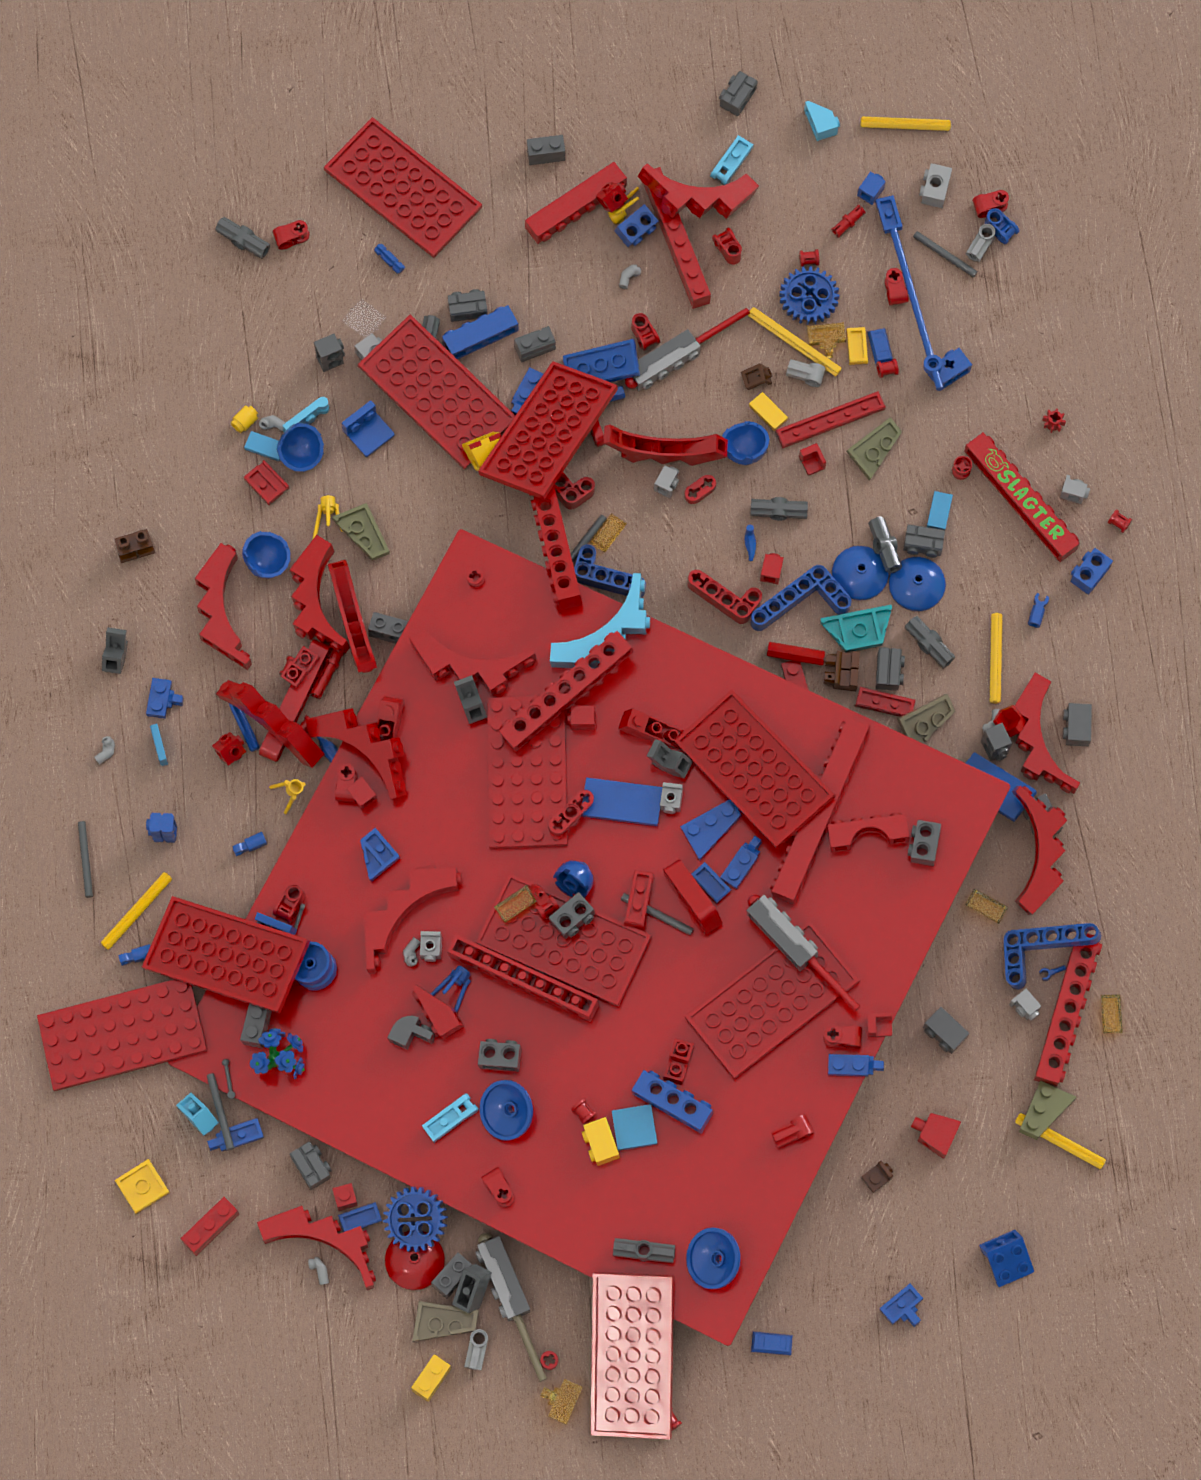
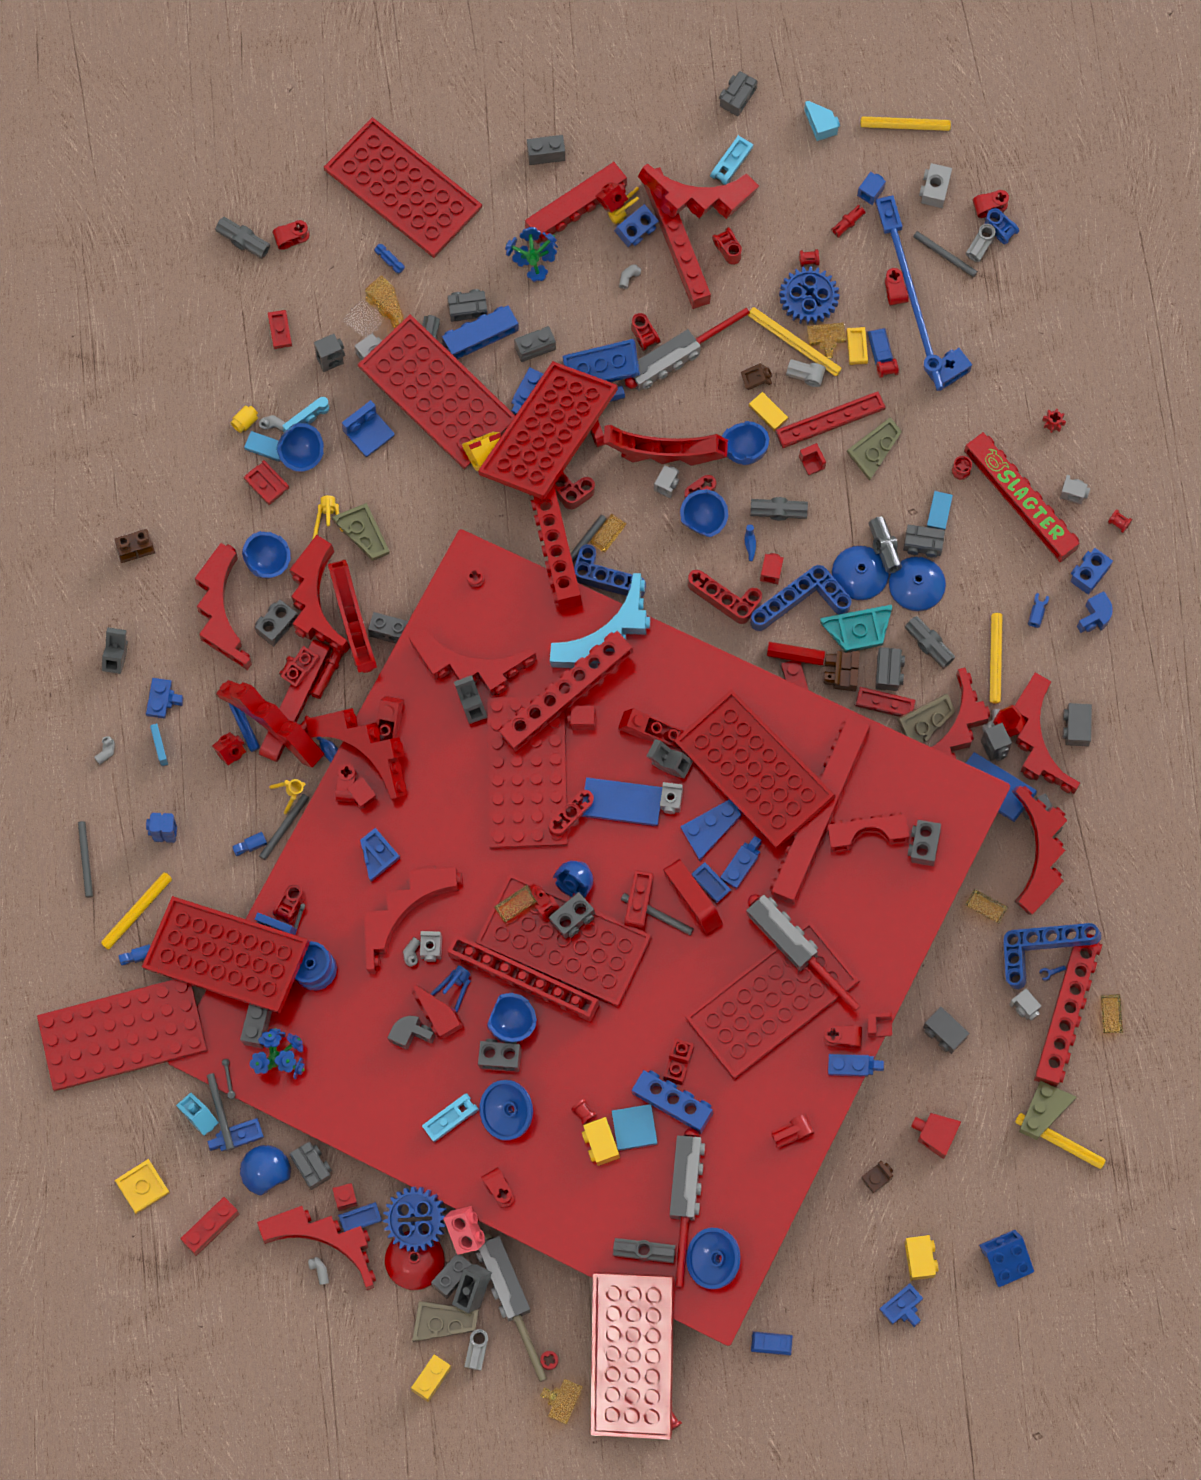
(264, 1169): none -> blue cylinder
(279, 329): none -> red plate
(280, 625): none -> dark grey brick
(283, 827): none -> dark grey bar
(384, 297): none -> clear yellow slope
(460, 1231): none -> coral brick
(512, 1018): none -> blue cylinder
(525, 257): none -> blue plant
(685, 1190): none -> piece
(704, 512): none -> blue cylinder
(920, 1257): none -> yellow brick
(970, 715): none -> red arch
(1100, 610): none -> blue brick

